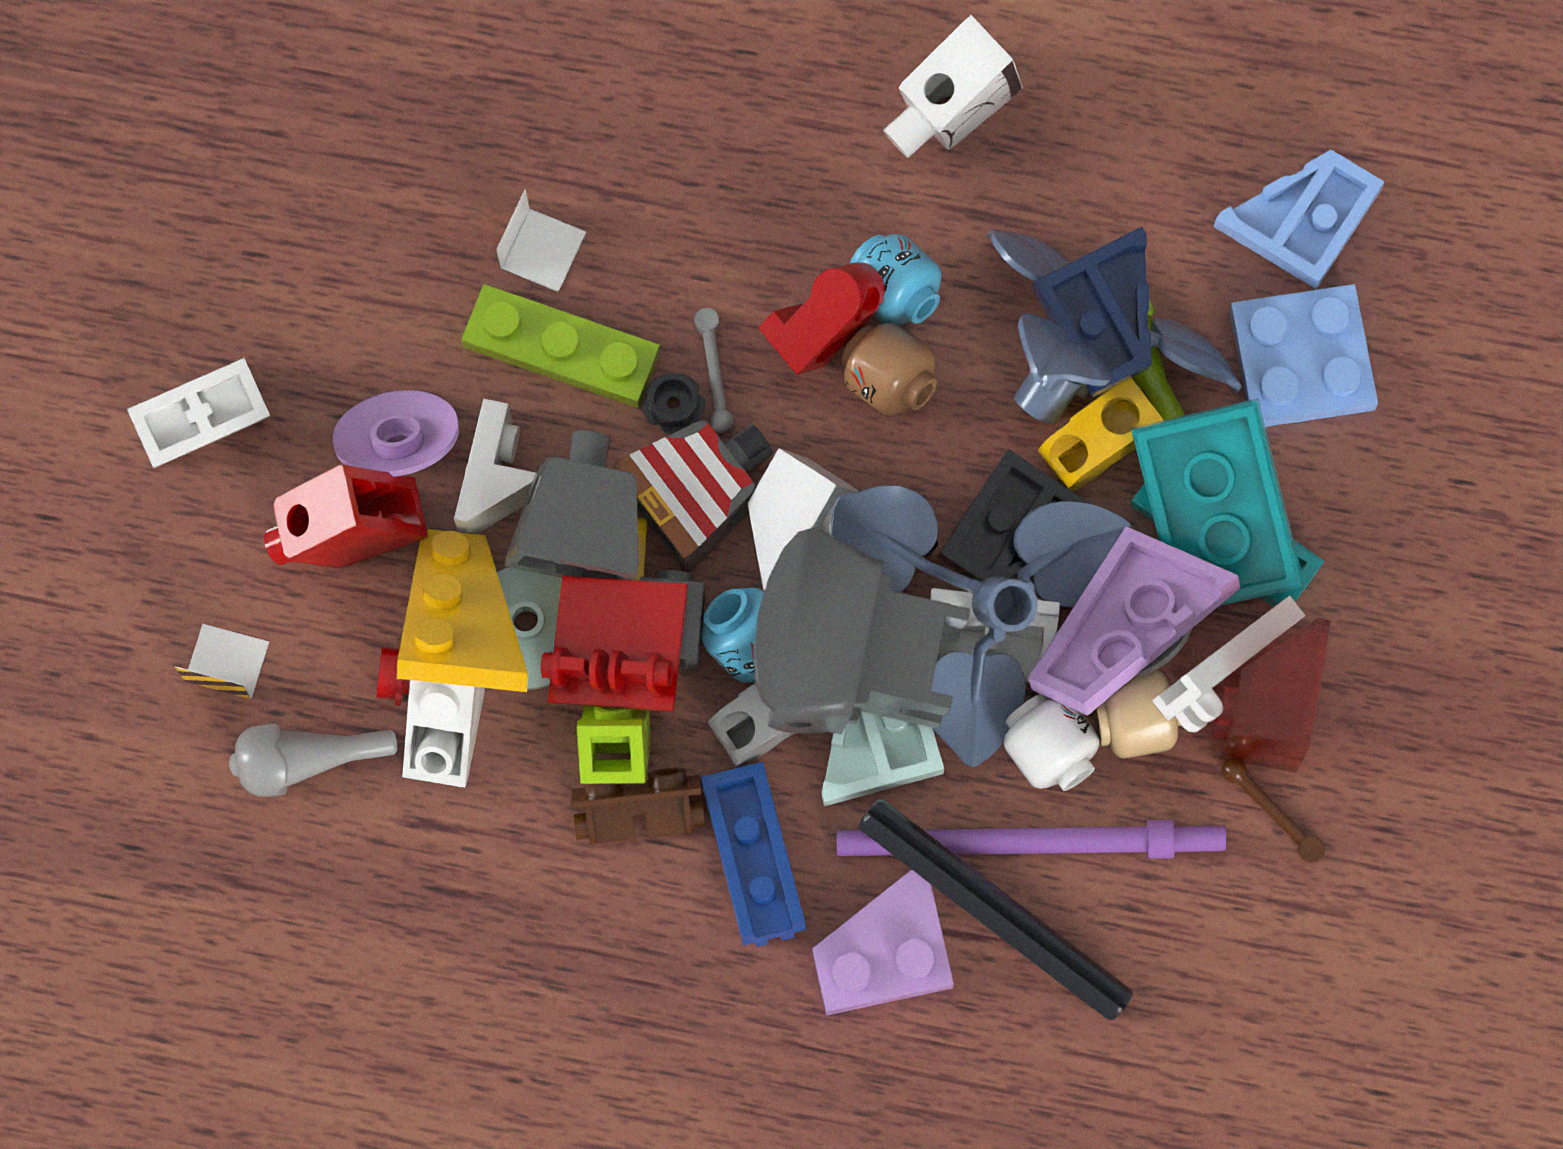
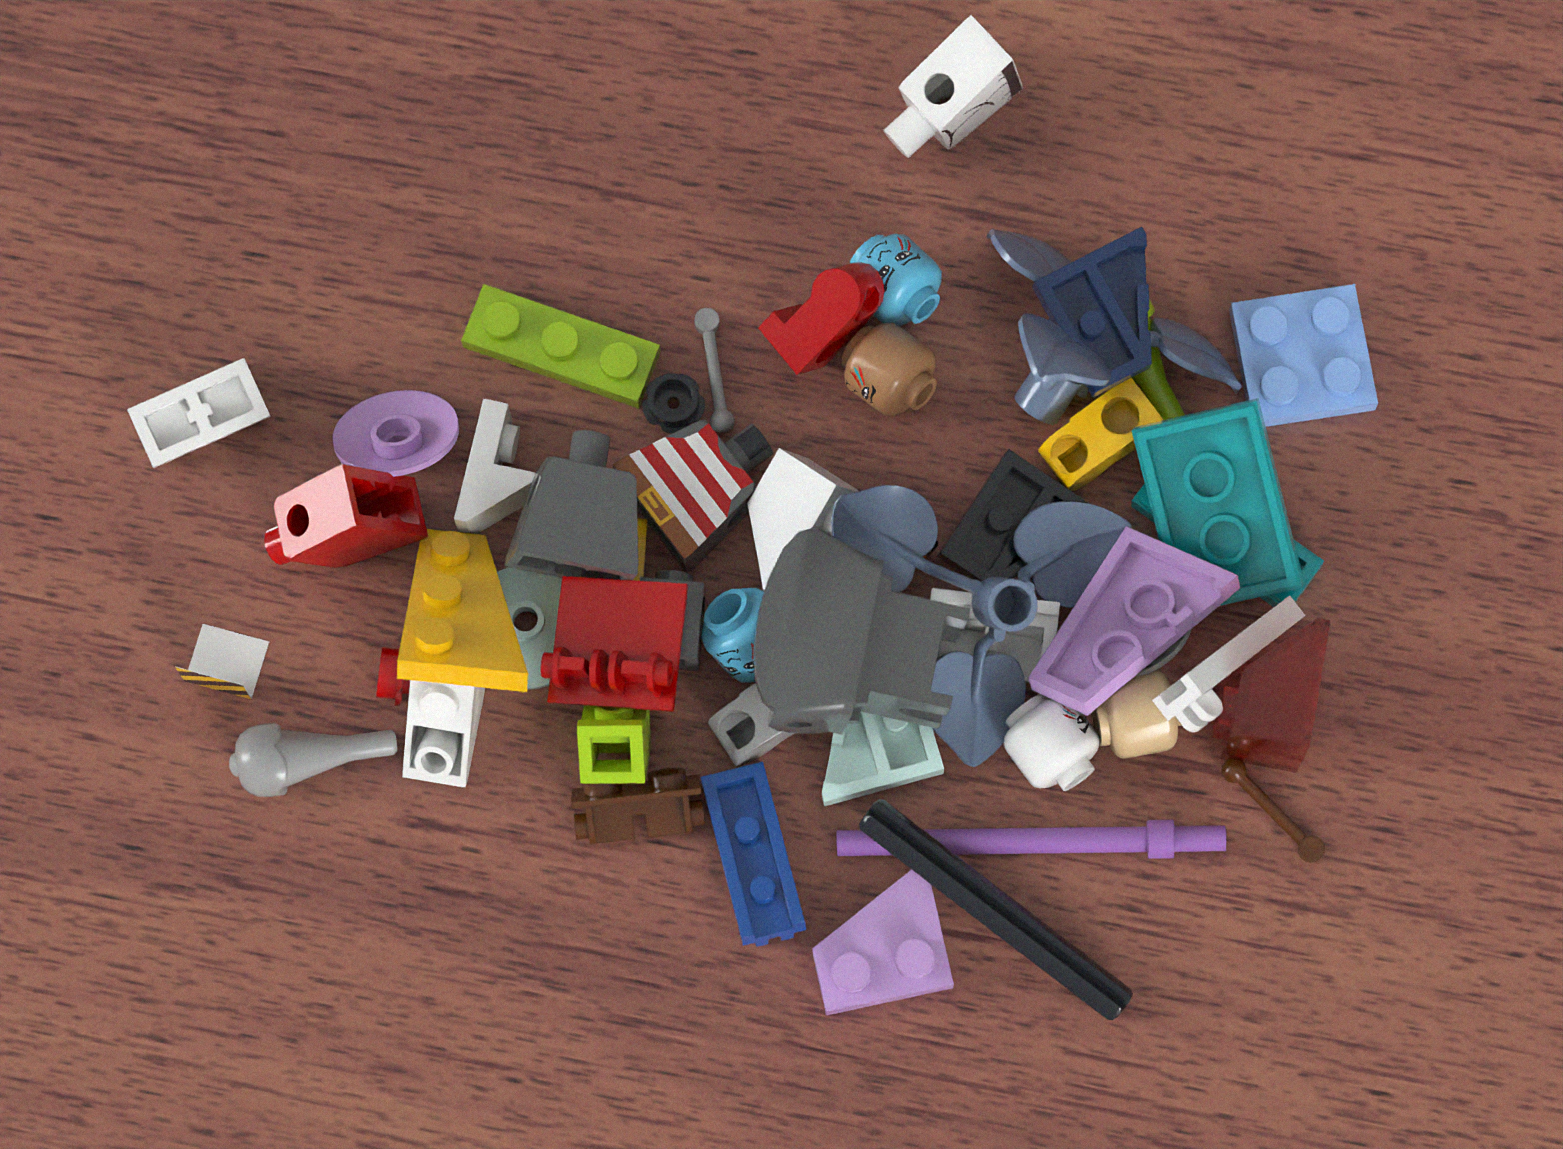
(538, 246): white sticker -> none
(1304, 217): light blue wing -> none

